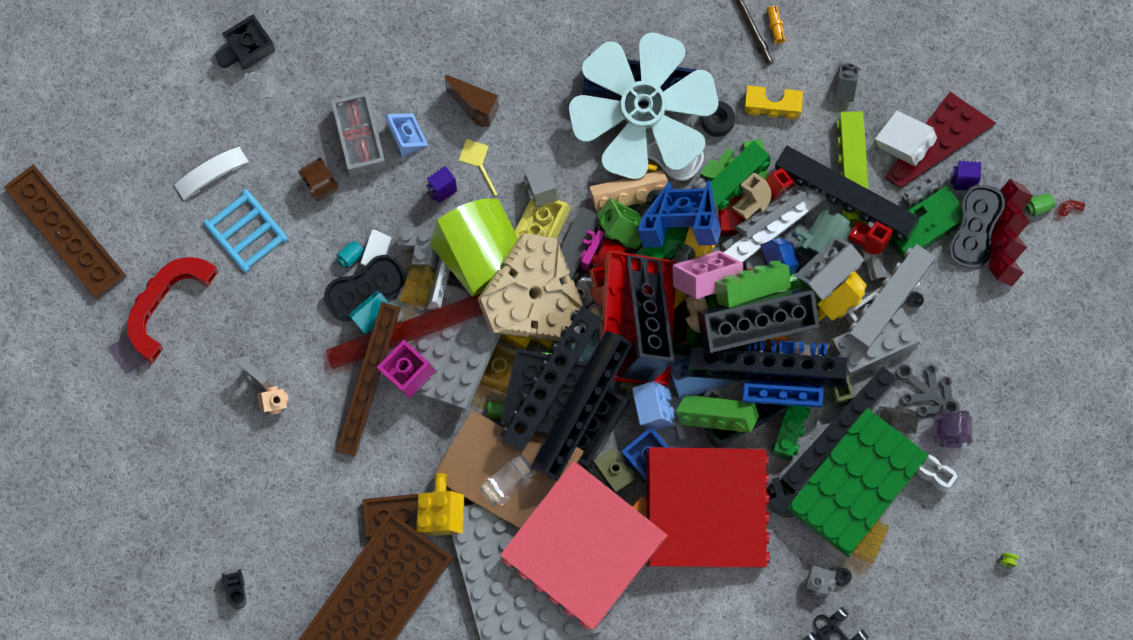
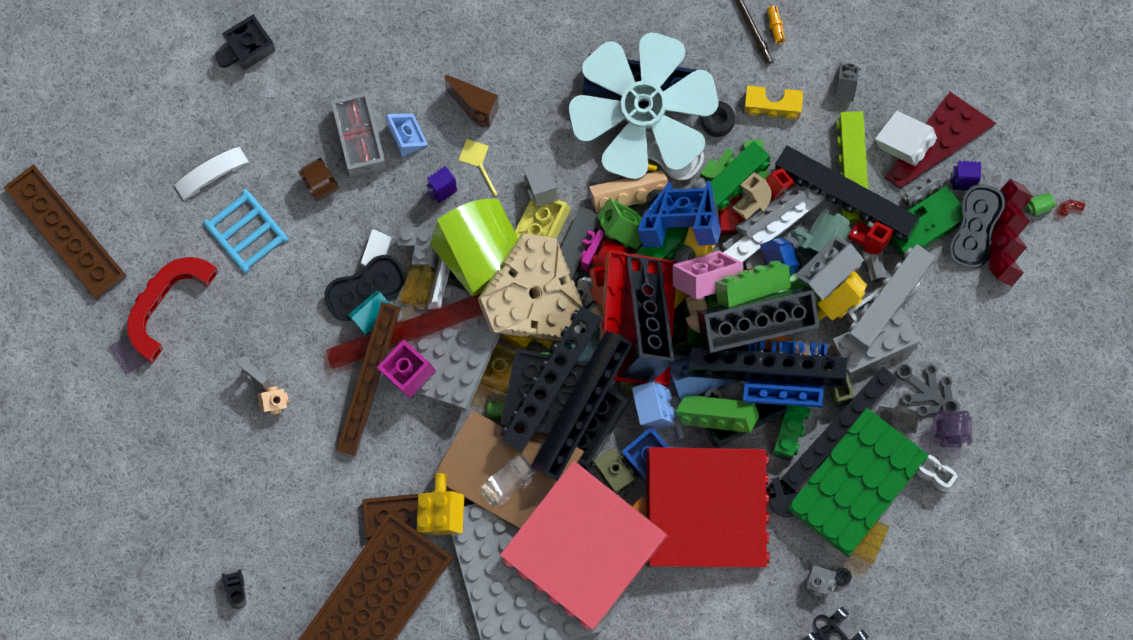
(349, 254): teal brick -> none
(917, 295): black hinge -> none
(1009, 559): lime bush -> none

